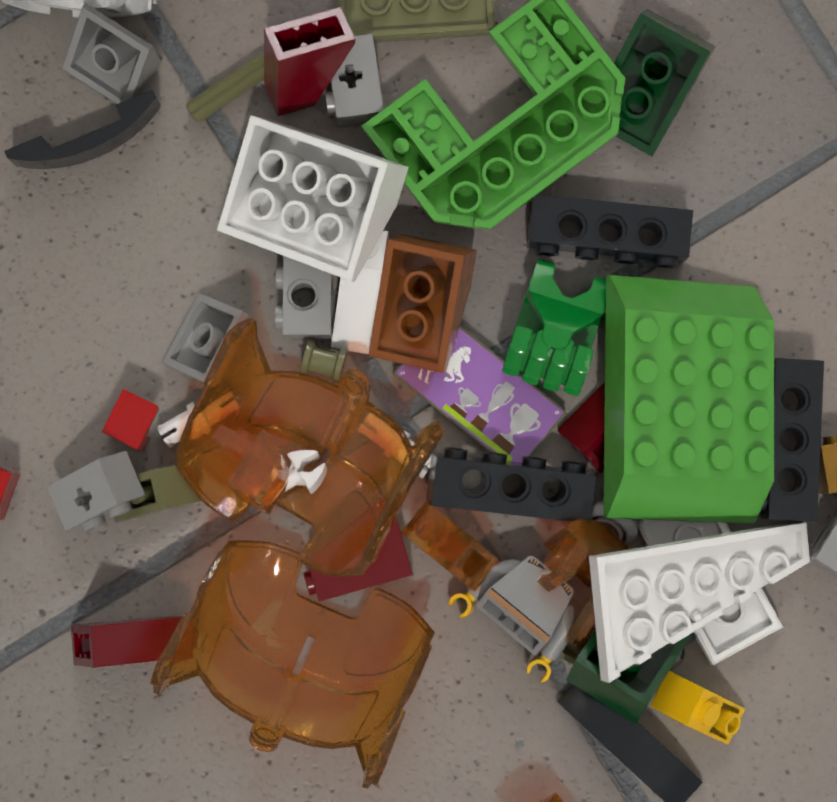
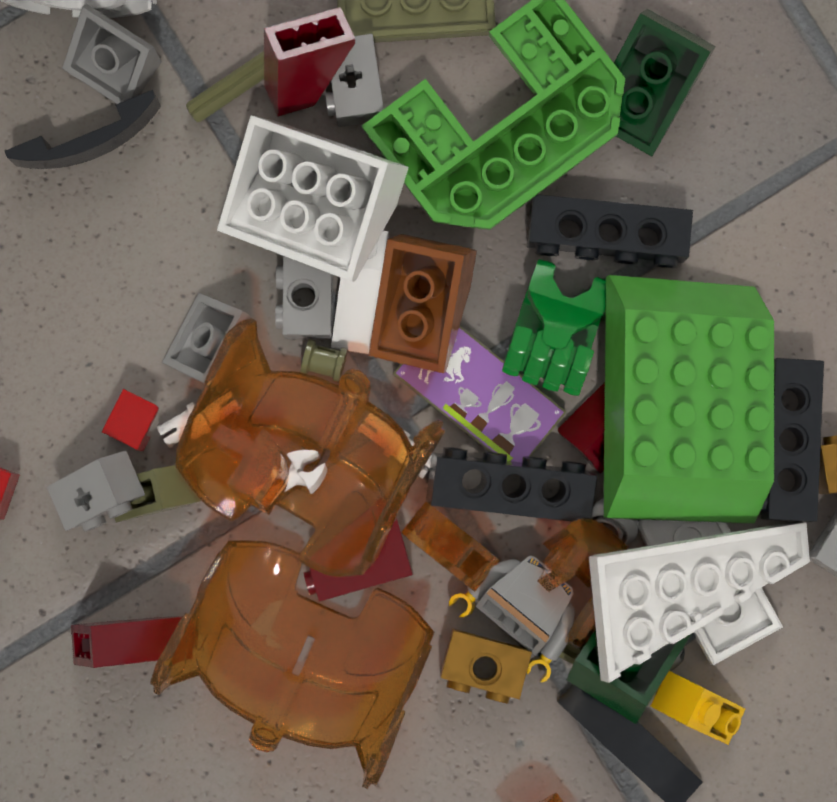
(510, 663): none -> pearl gold brick

